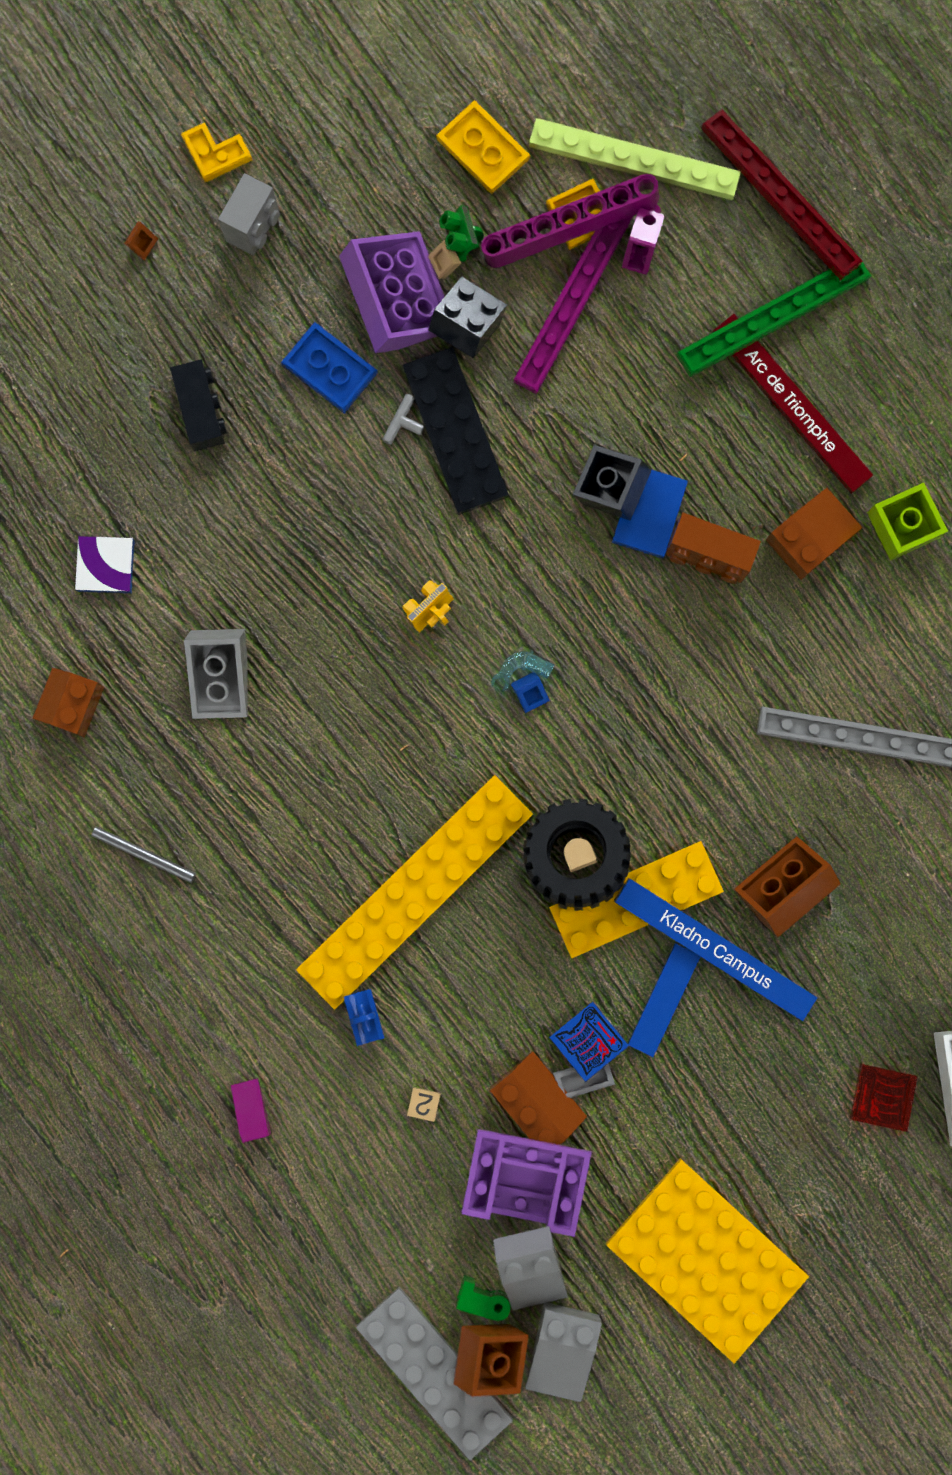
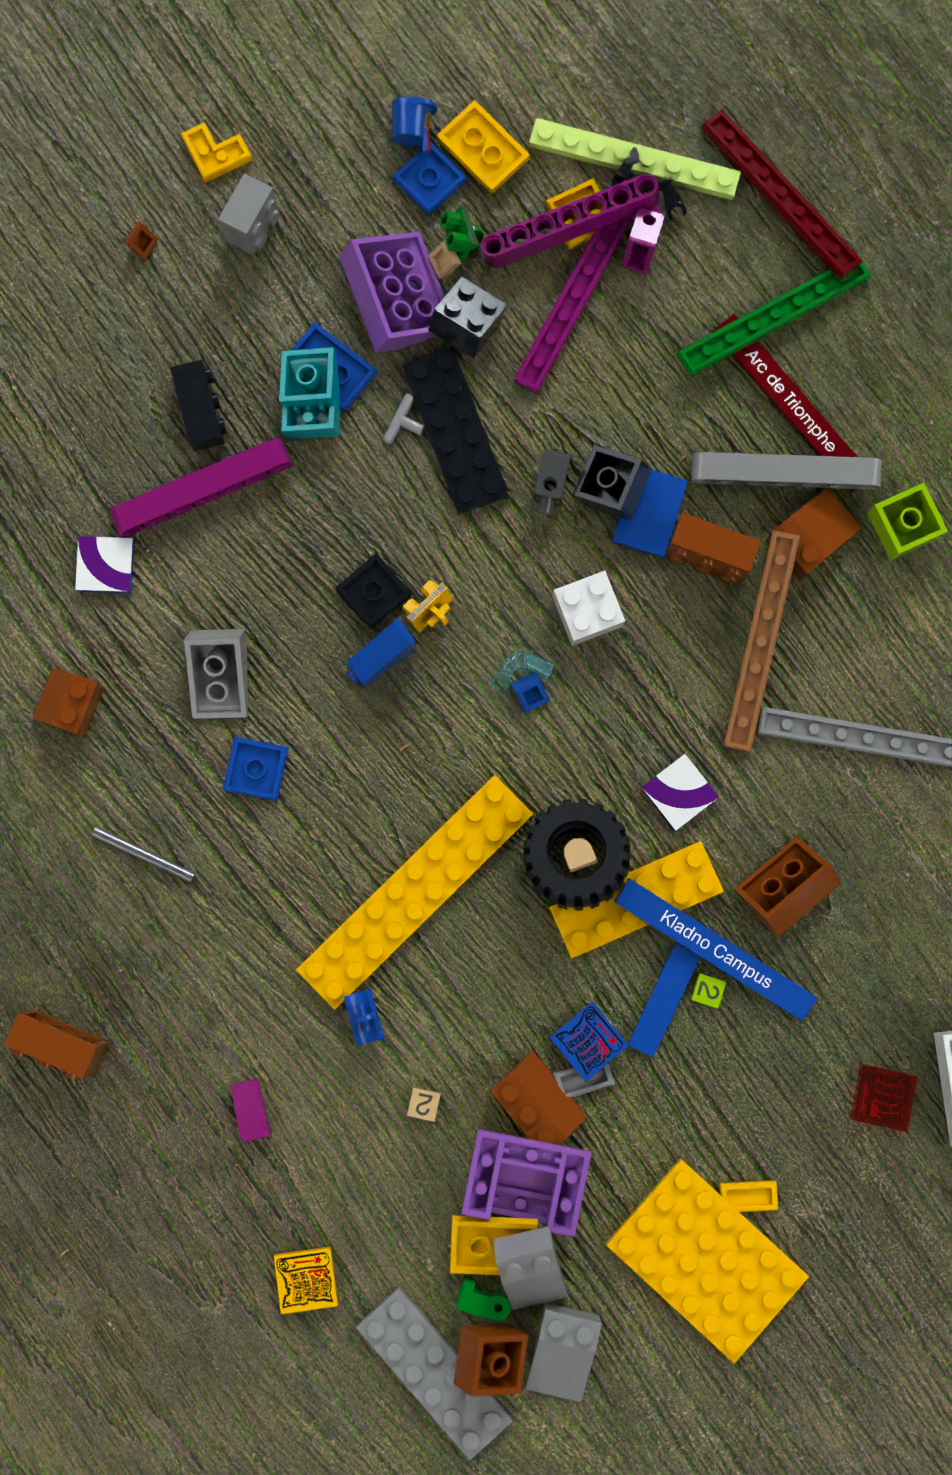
(56, 1044): none -> dark orange brick
(200, 487): none -> magenta beam
(256, 768): none -> blue tile
(306, 1280): none -> yellow tile
(310, 394): none -> teal slope
(373, 591): none -> black tile
(381, 654): none -> blue slope
(411, 121): none -> blue hat
(429, 179): none -> blue tile
(474, 1245): none -> yellow plate
(554, 469): none -> dark grey torso
(588, 608): none -> white brick
(671, 197): none -> black piece
(679, 792): none -> tile
(708, 990): none -> lime tile
(751, 1195): none -> yellow tile
(761, 640): none -> medium nougat tile
(786, 470): none -> light grey beam

